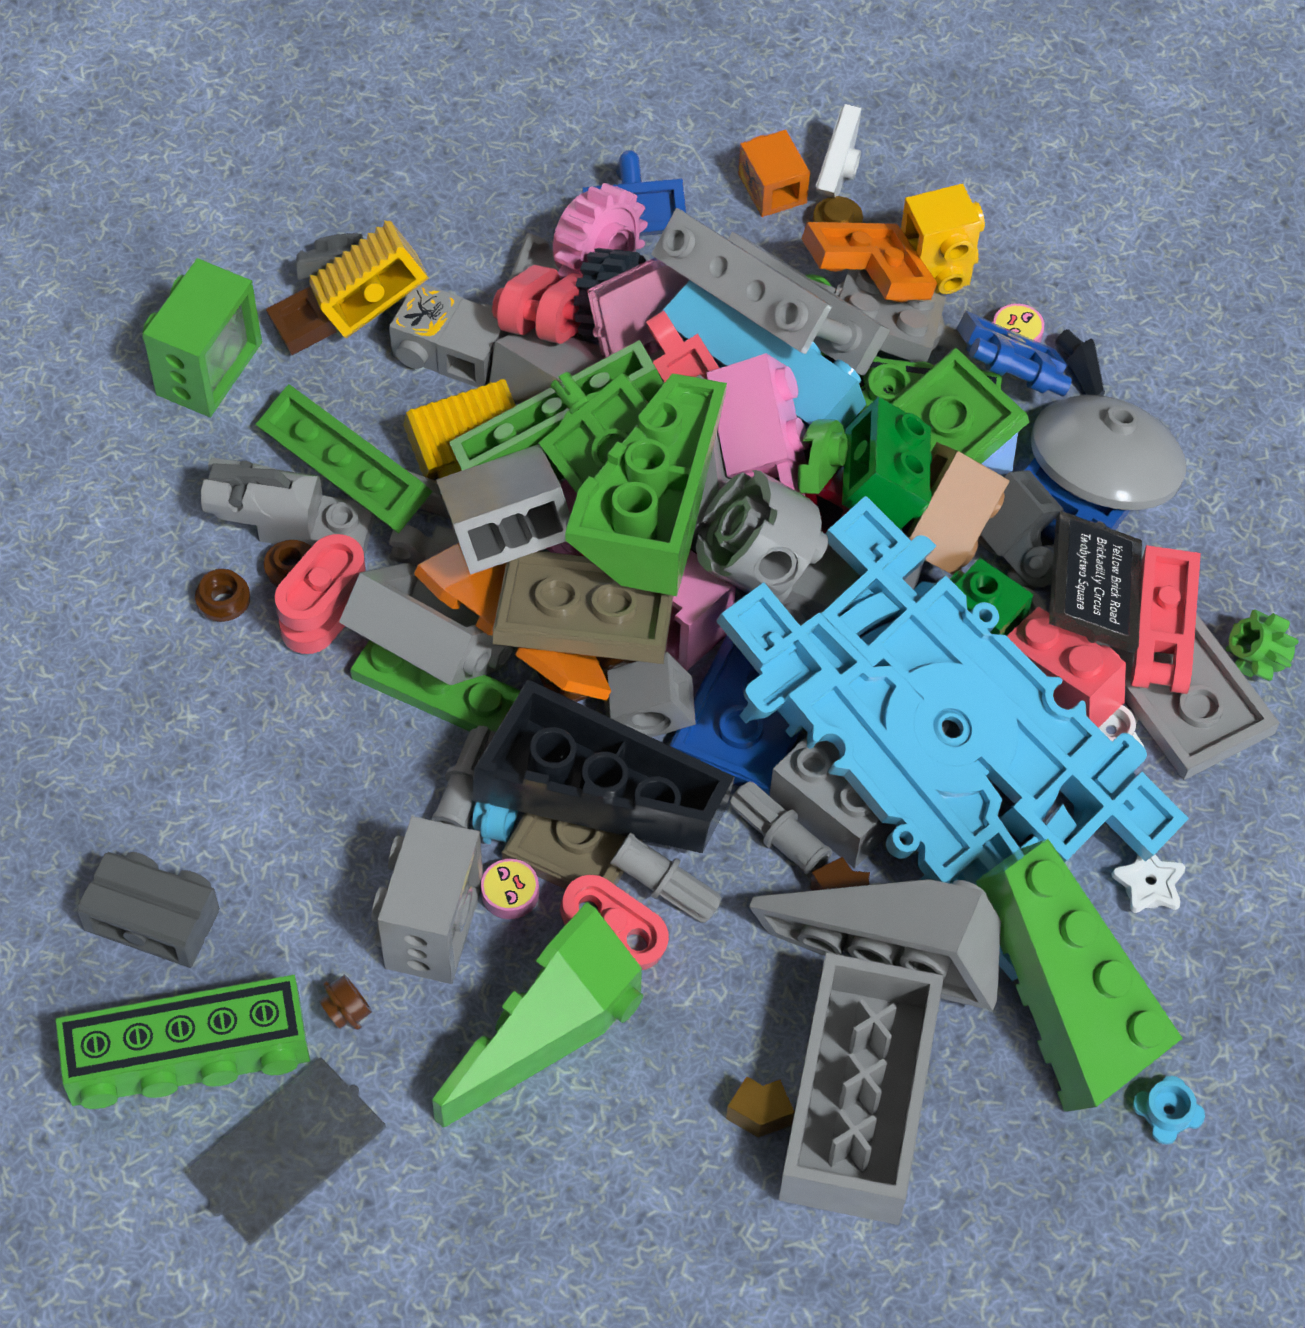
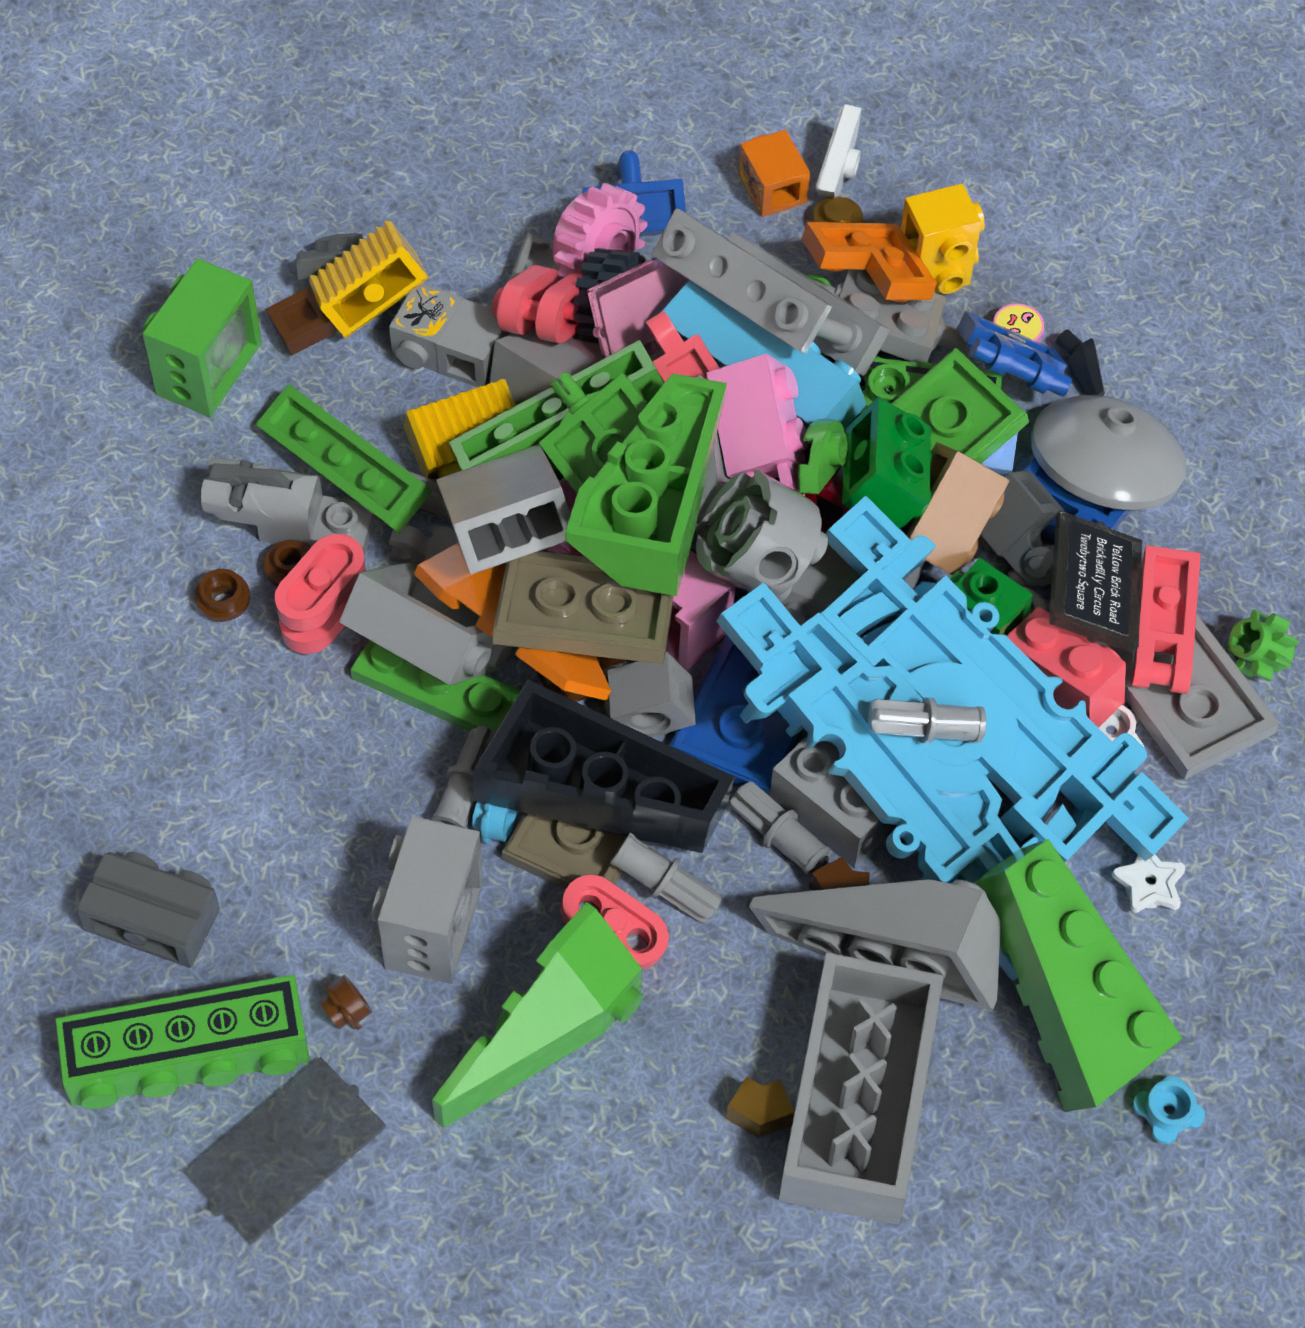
(510, 888): tile -> none
(927, 720): none -> light grey axle

